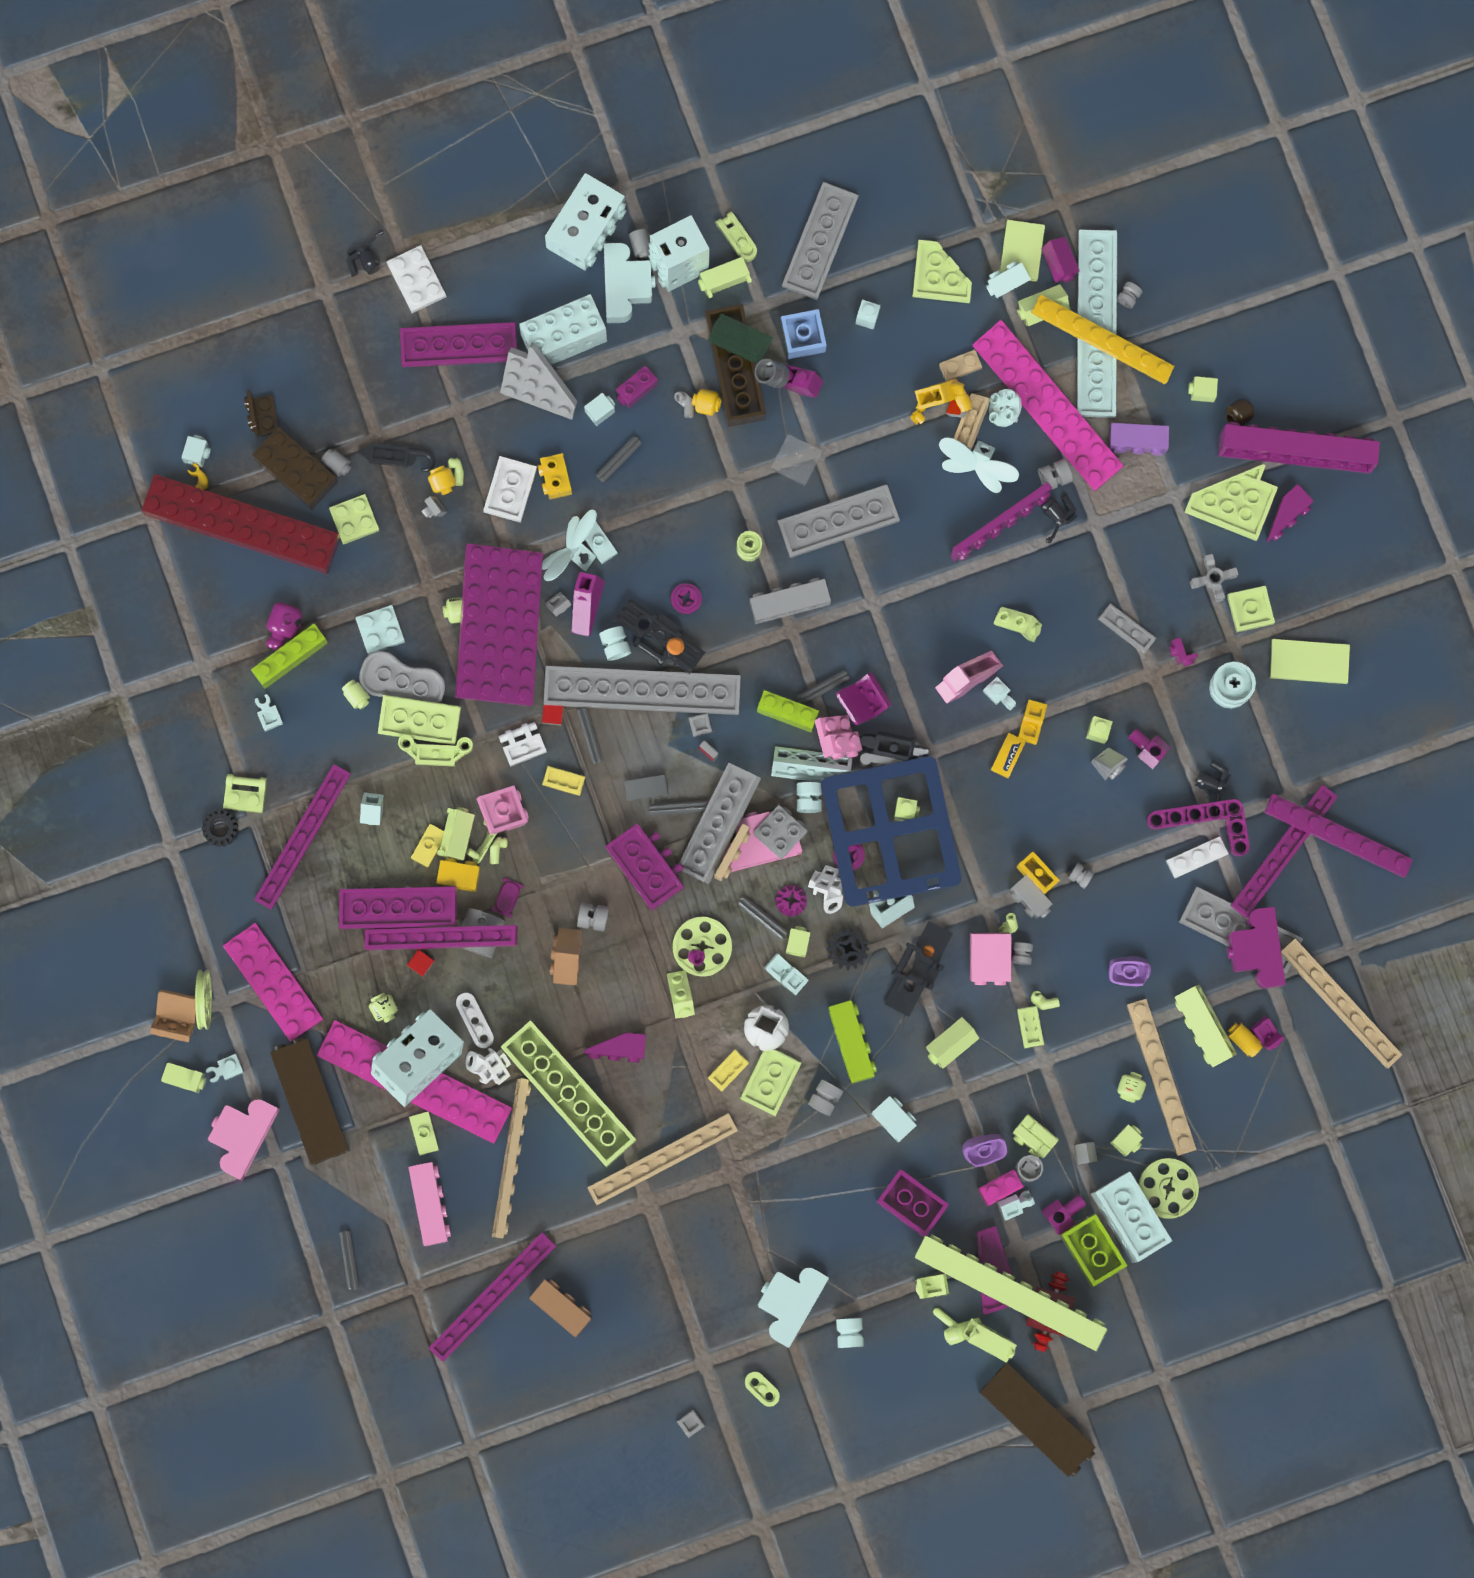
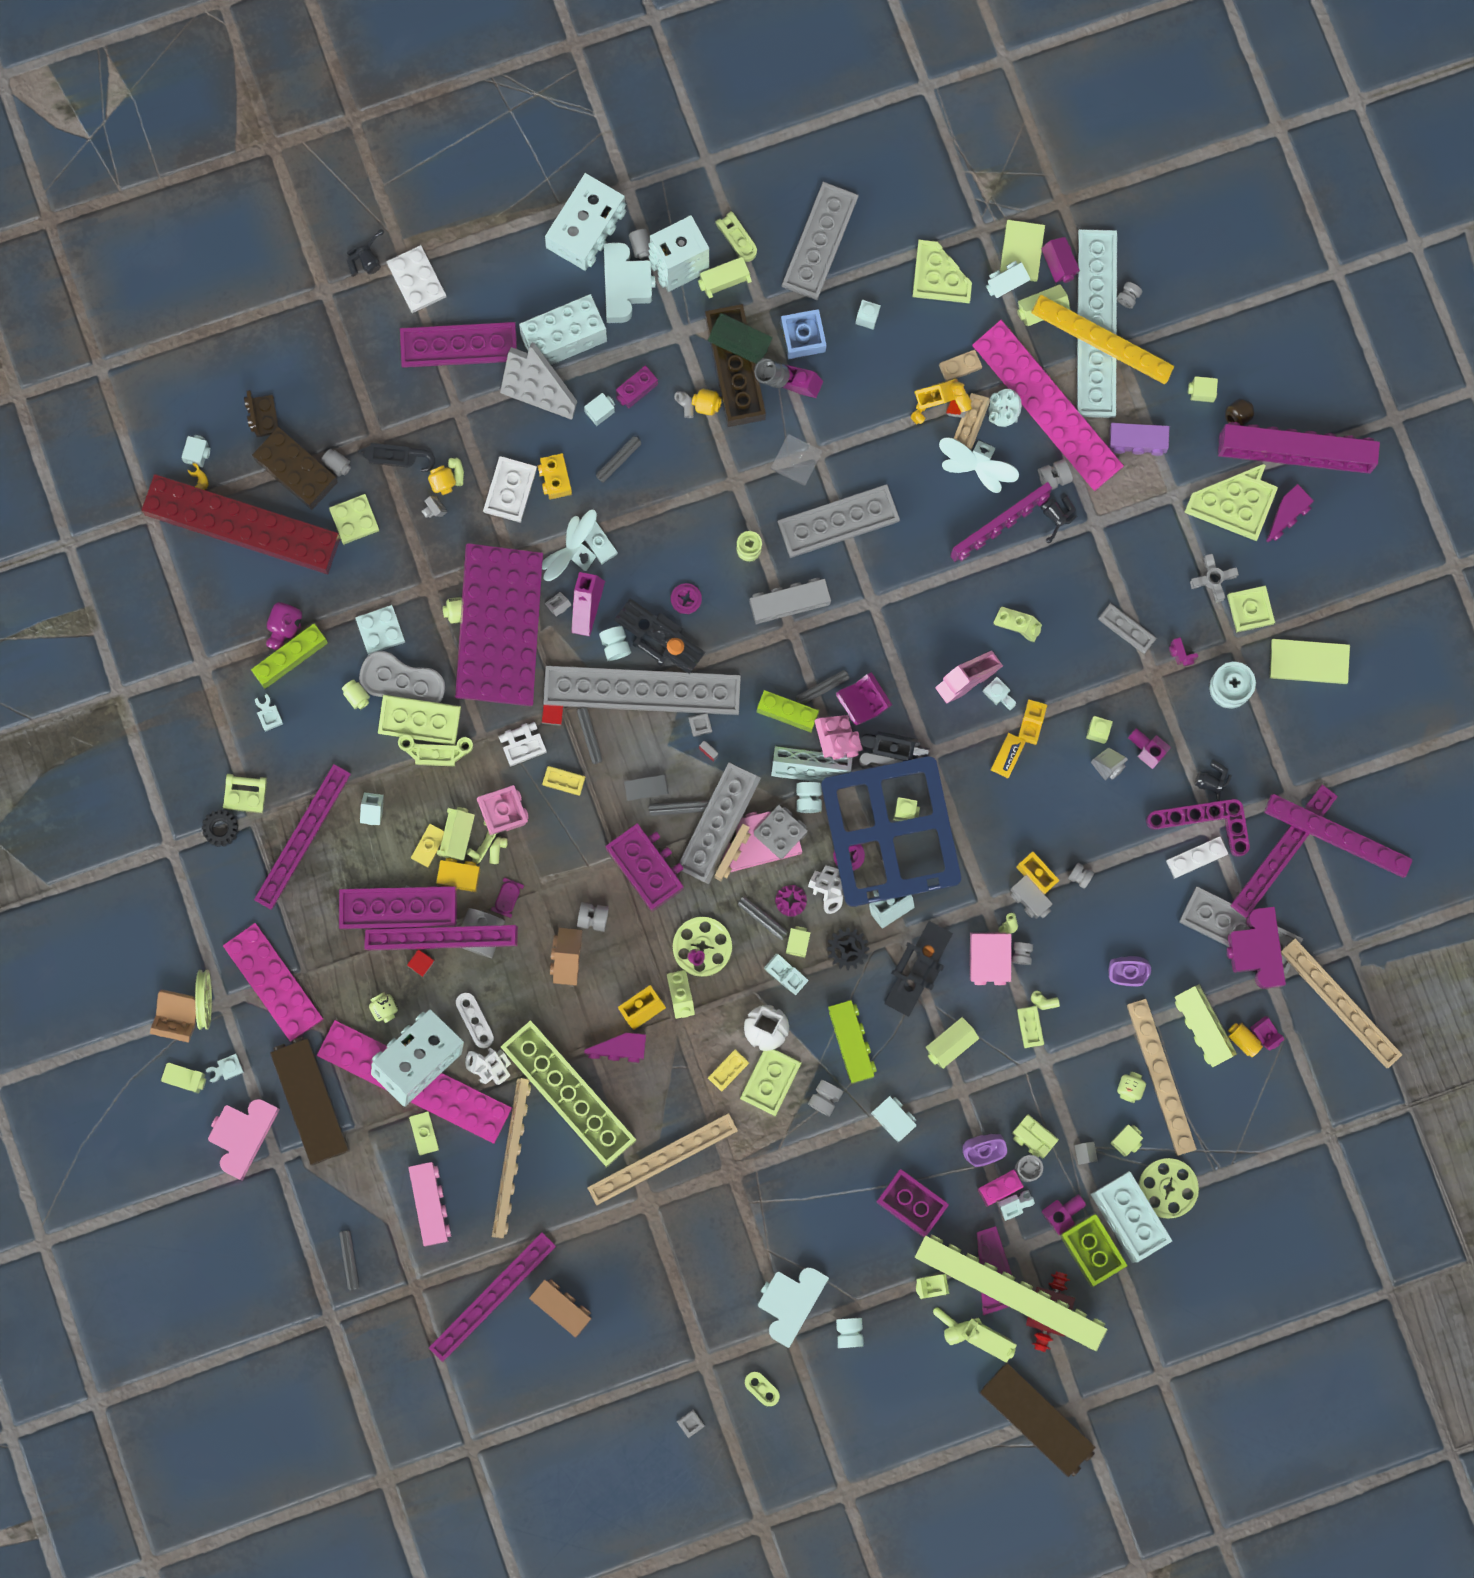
(641, 1007): none -> yellow brick

